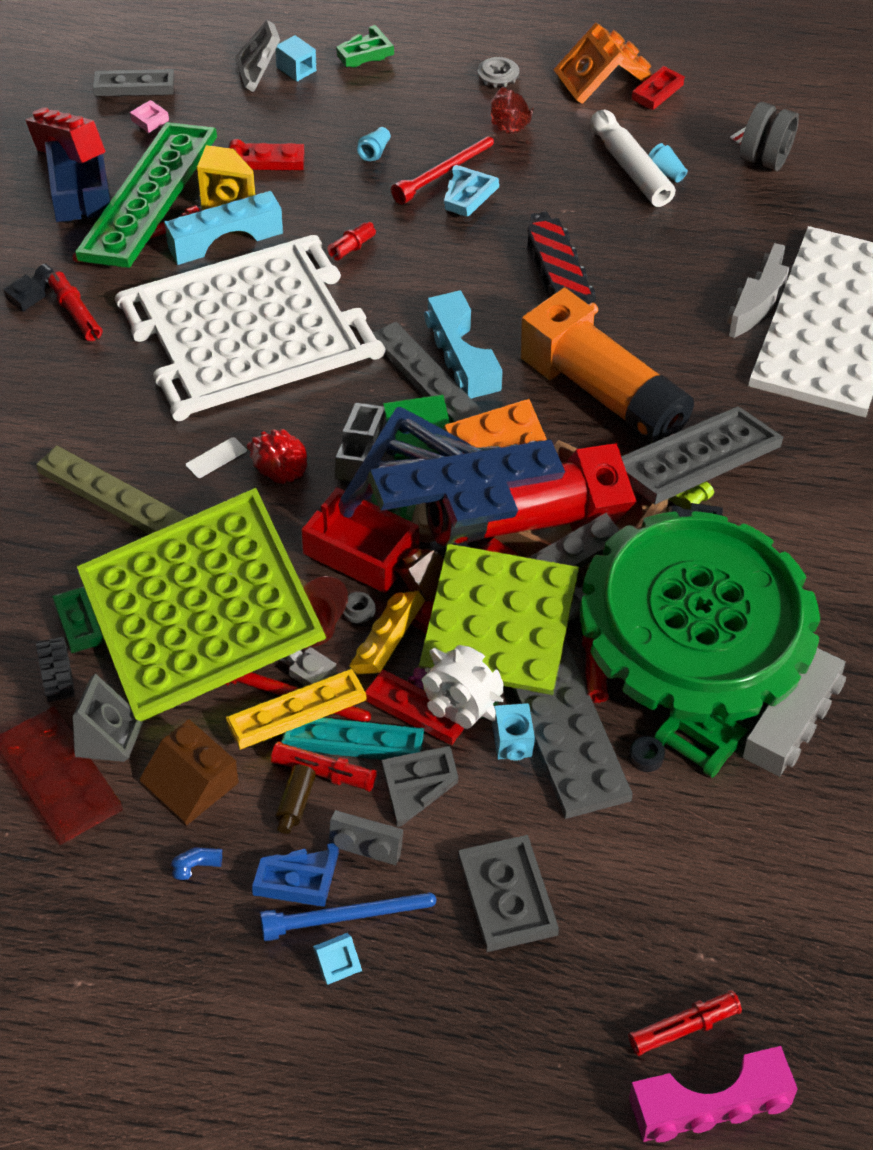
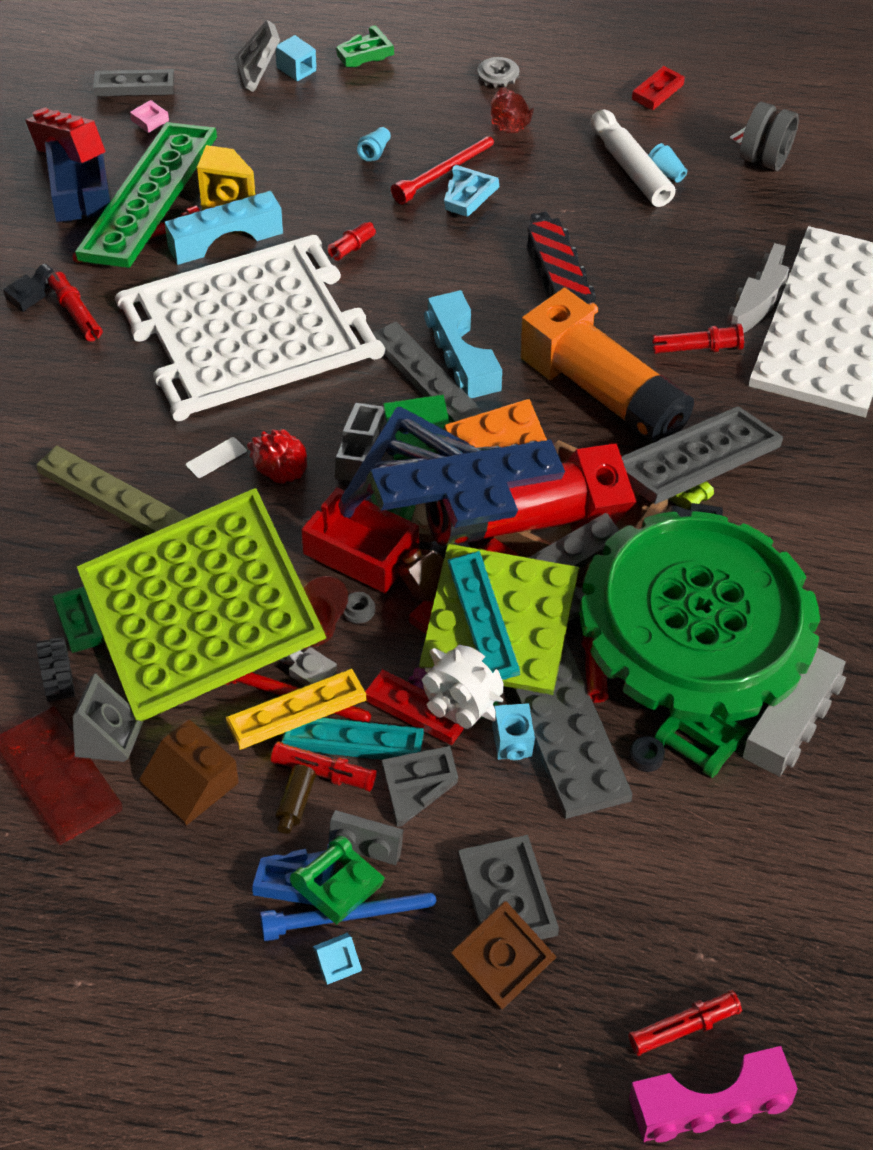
(195, 857): blue arm -> none
(270, 156): red plate -> none
(344, 889): none -> green plate
(387, 632): yellow plate -> none
(483, 614): none -> teal tile
(503, 955): none -> reddish brown plate
(604, 54): orange bracket -> none
(713, 339): none -> red pin

